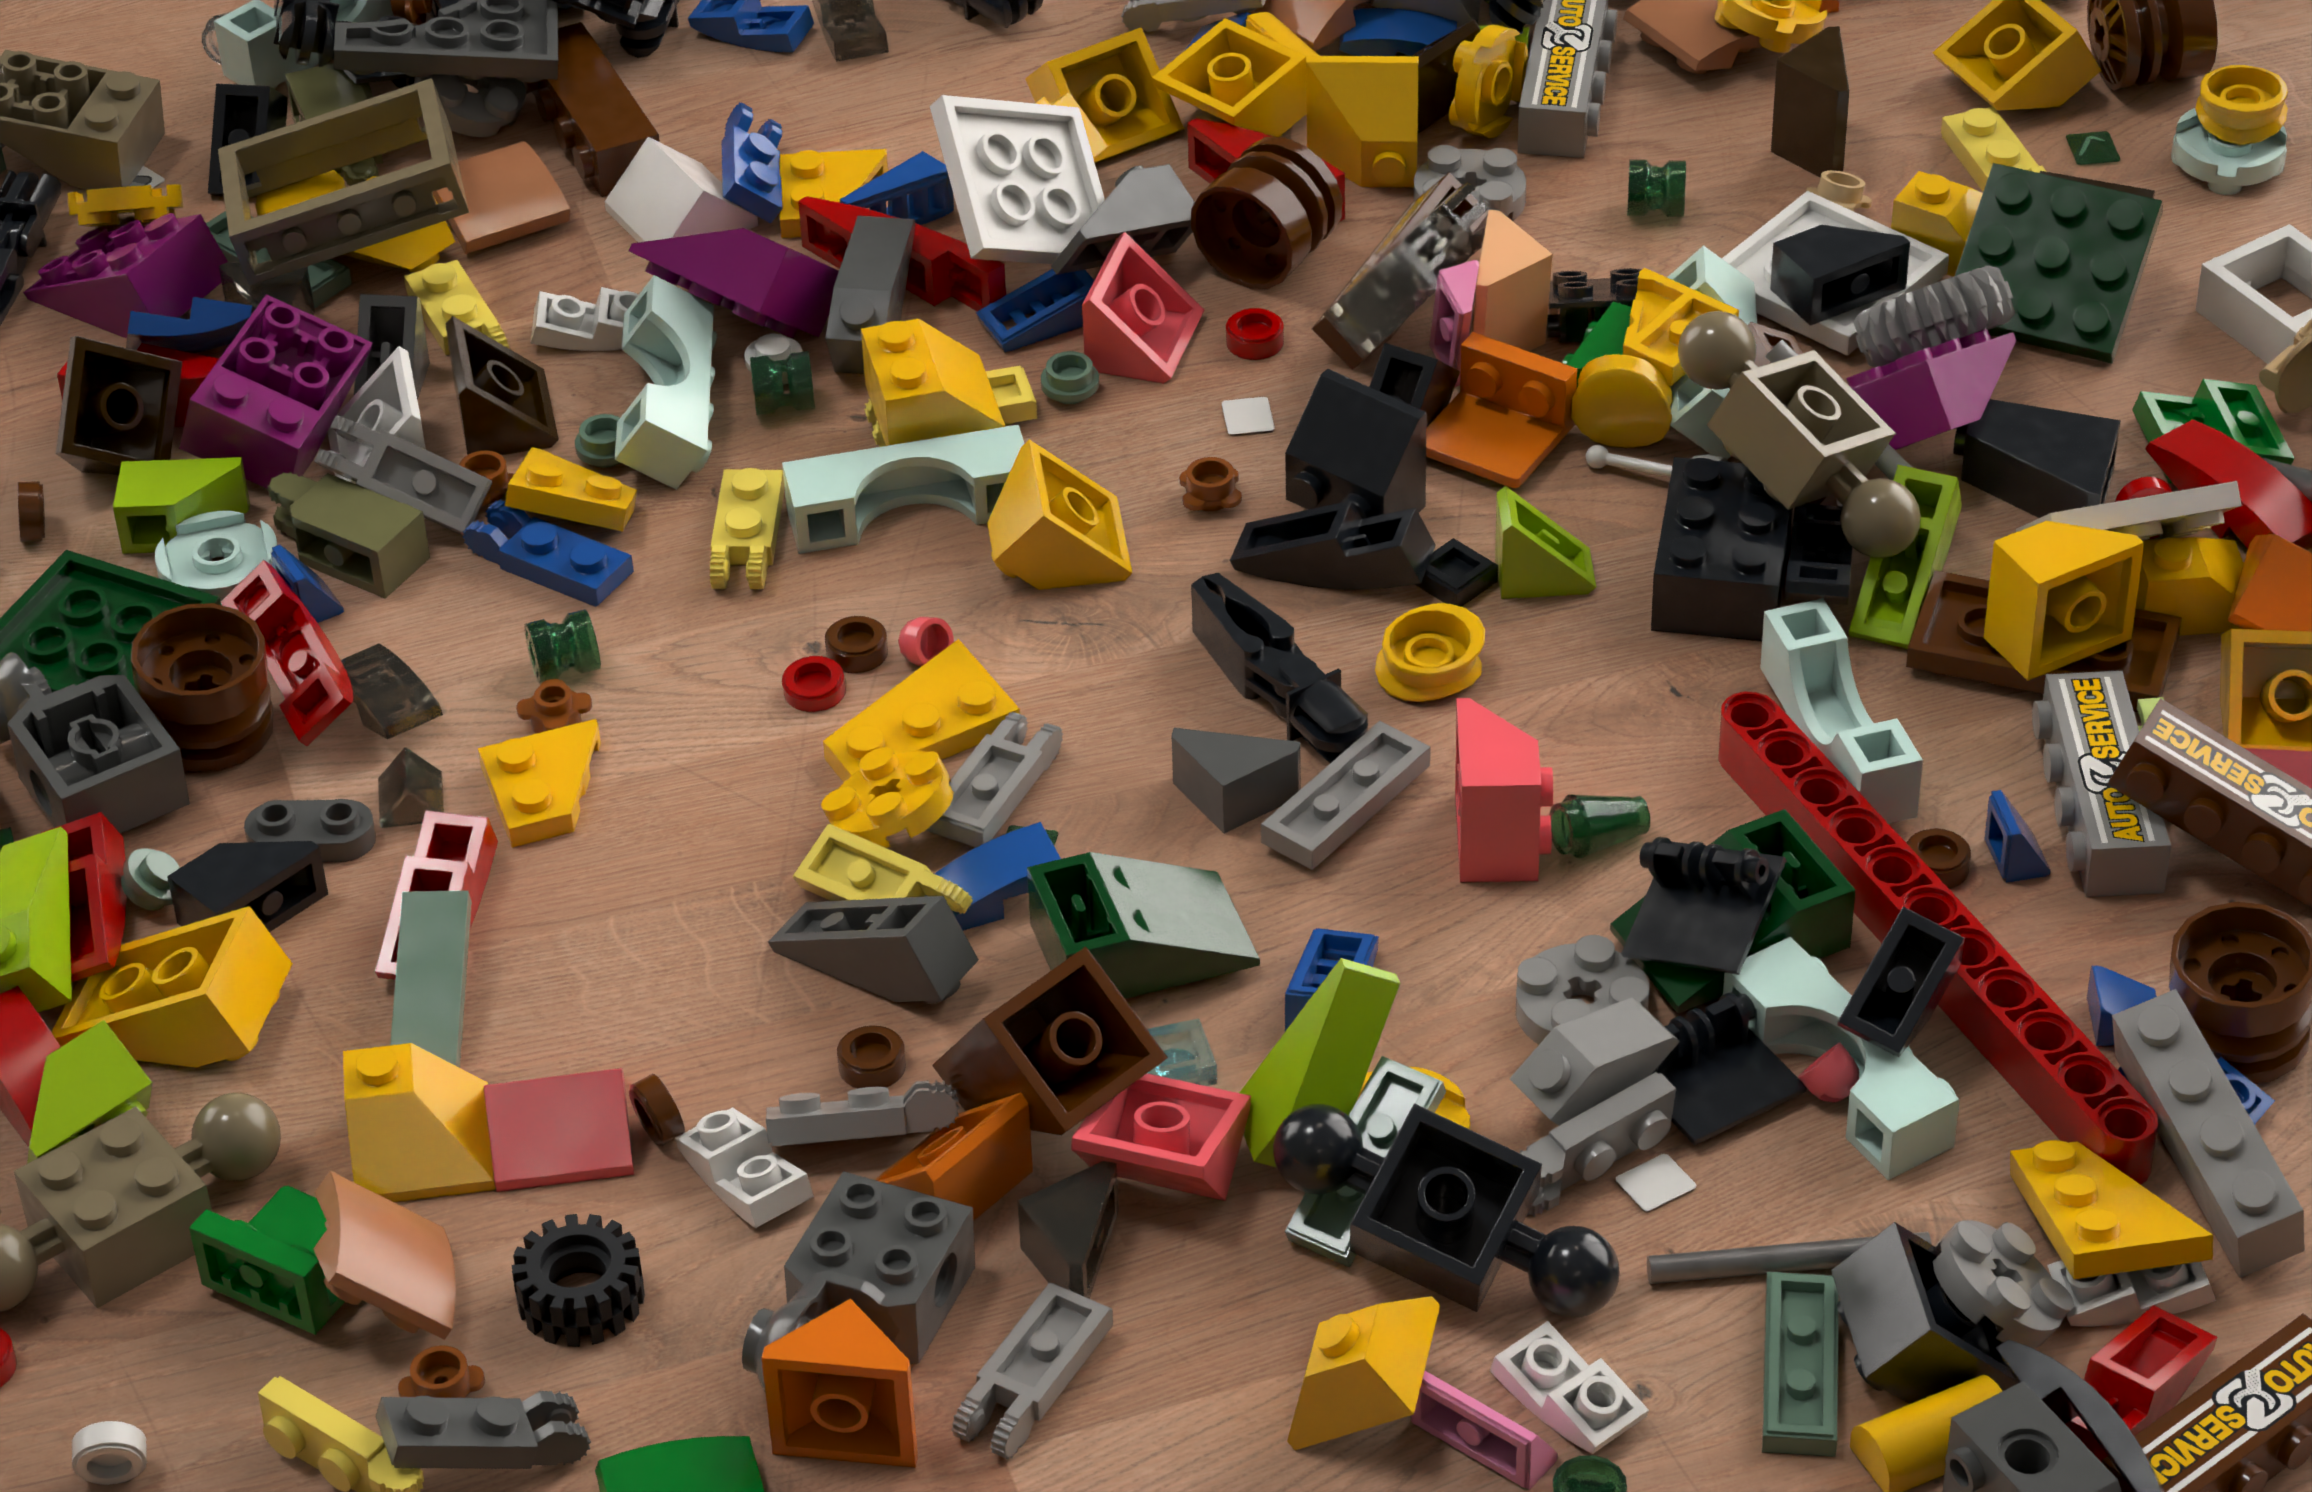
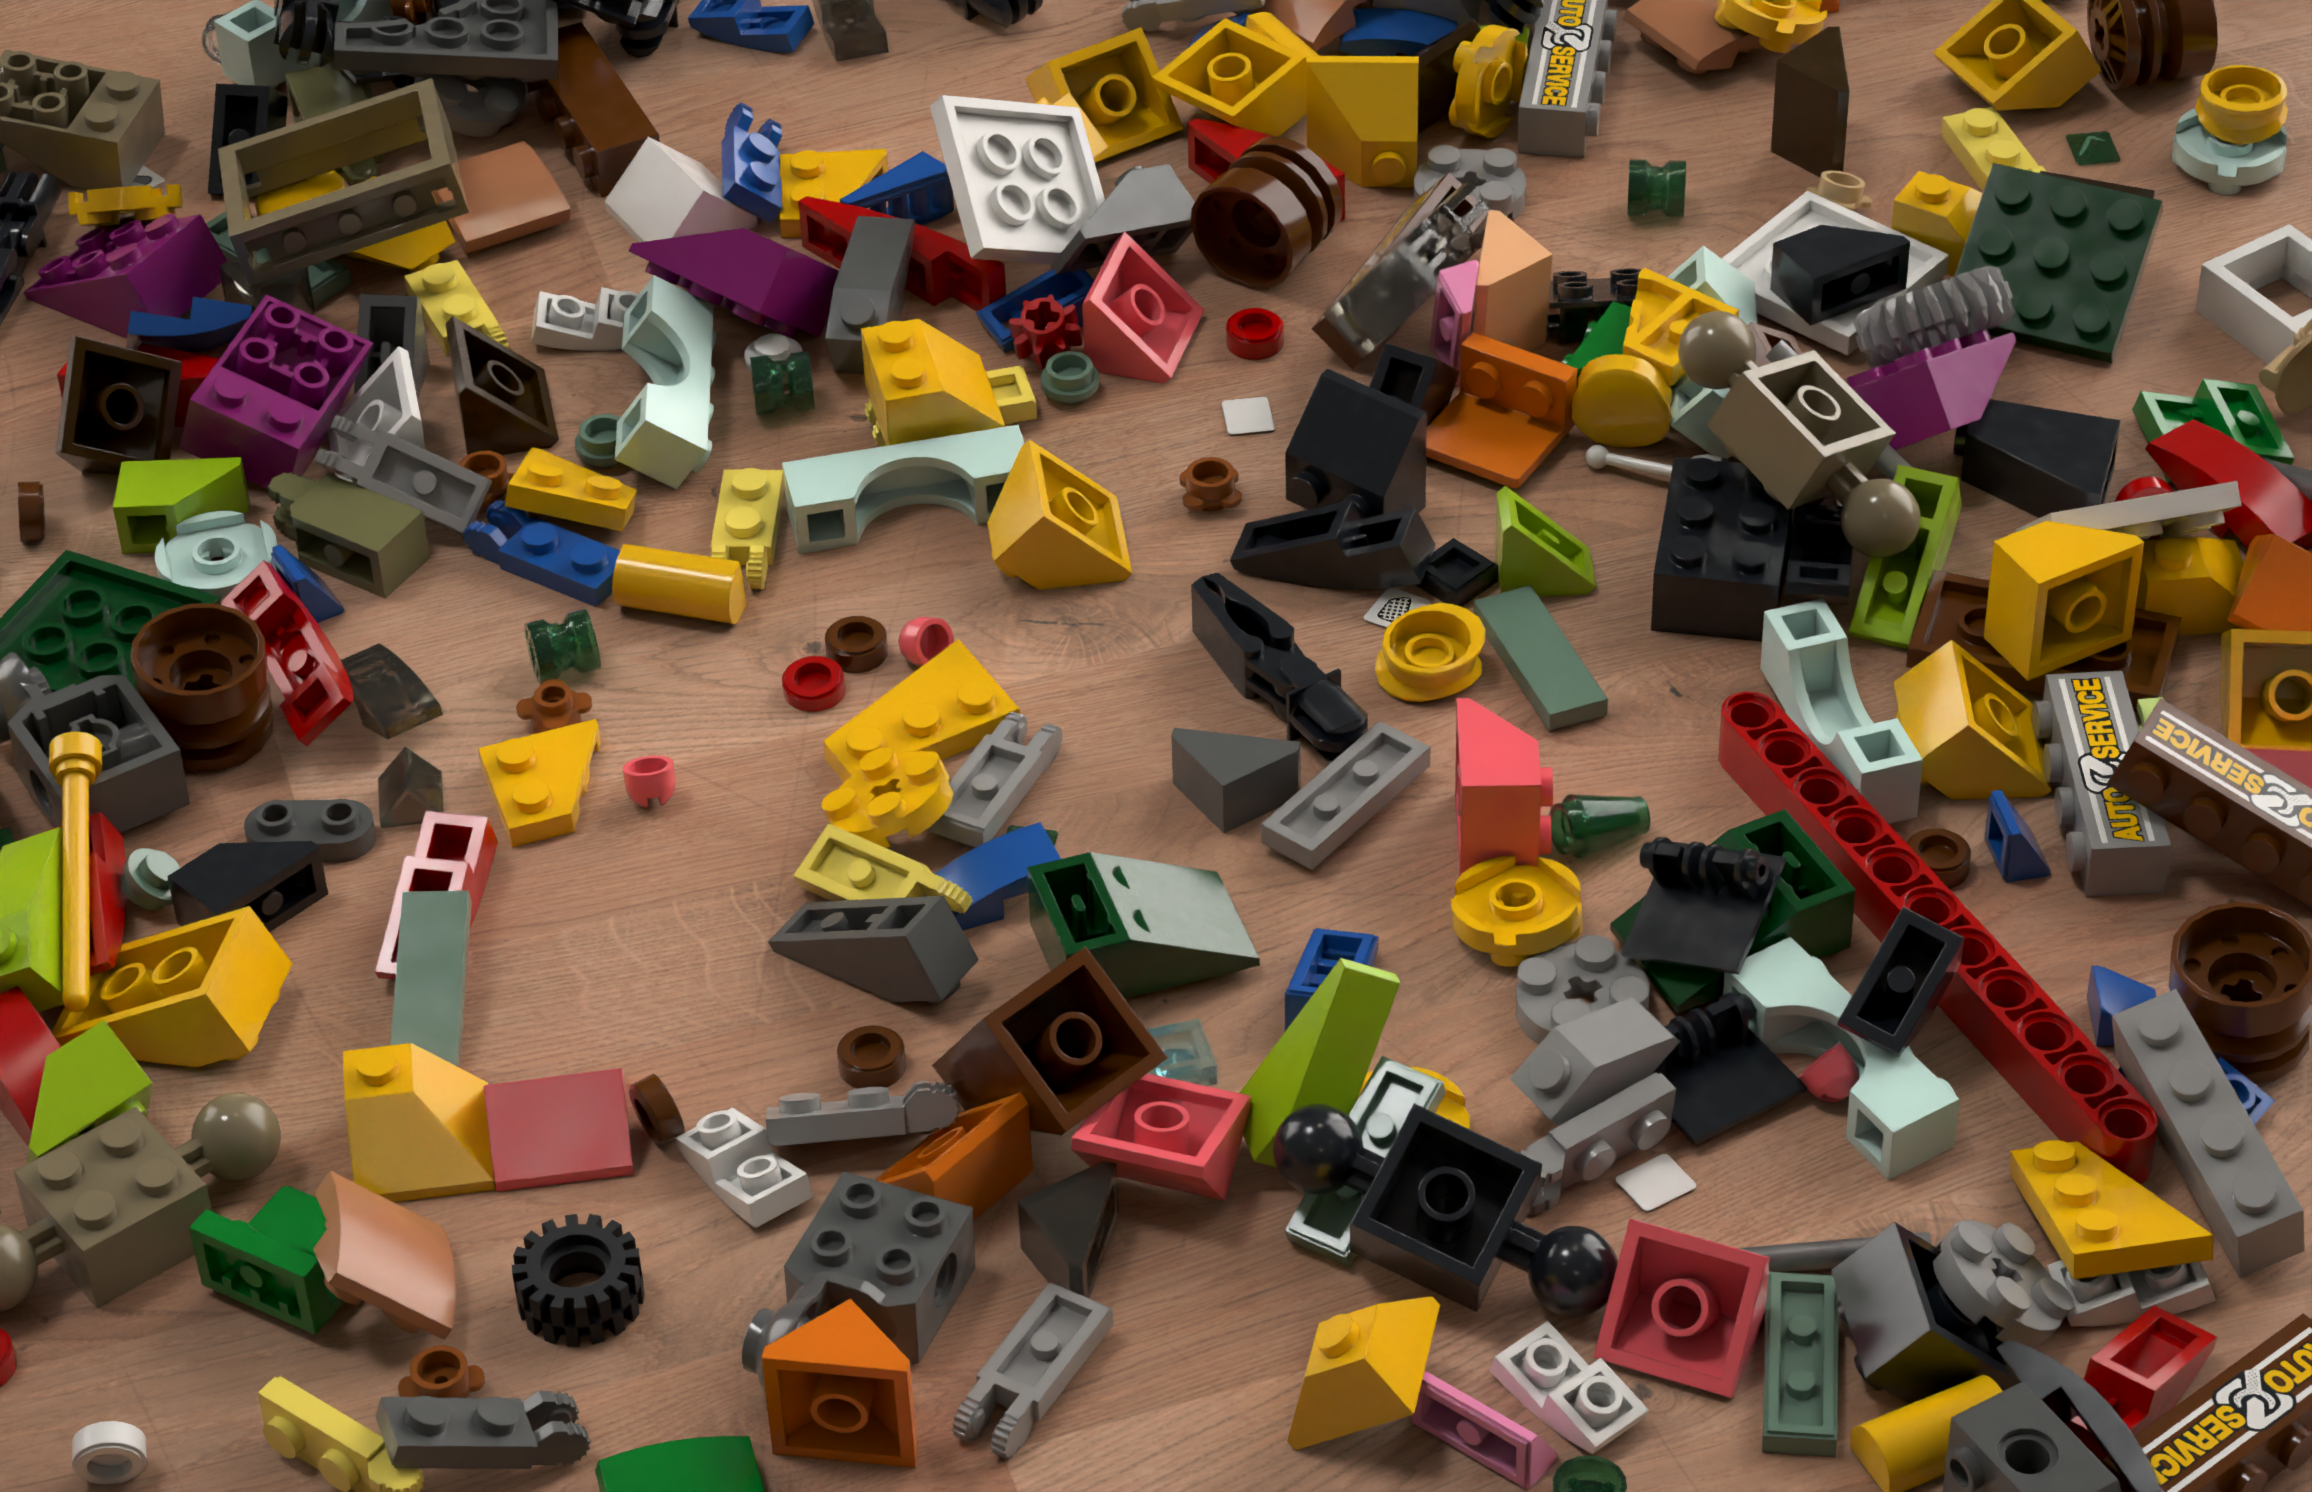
(75, 764): none -> yellow piece
(649, 778): none -> coral hinge
(679, 584): none -> yellow brick
(1045, 330): none -> red gear
(1392, 605): none -> white sticker
(1540, 658): none -> sand green tile
(1541, 914): none -> yellow plate
(1684, 1308): none -> coral slope
(1970, 728): none -> yellow slope

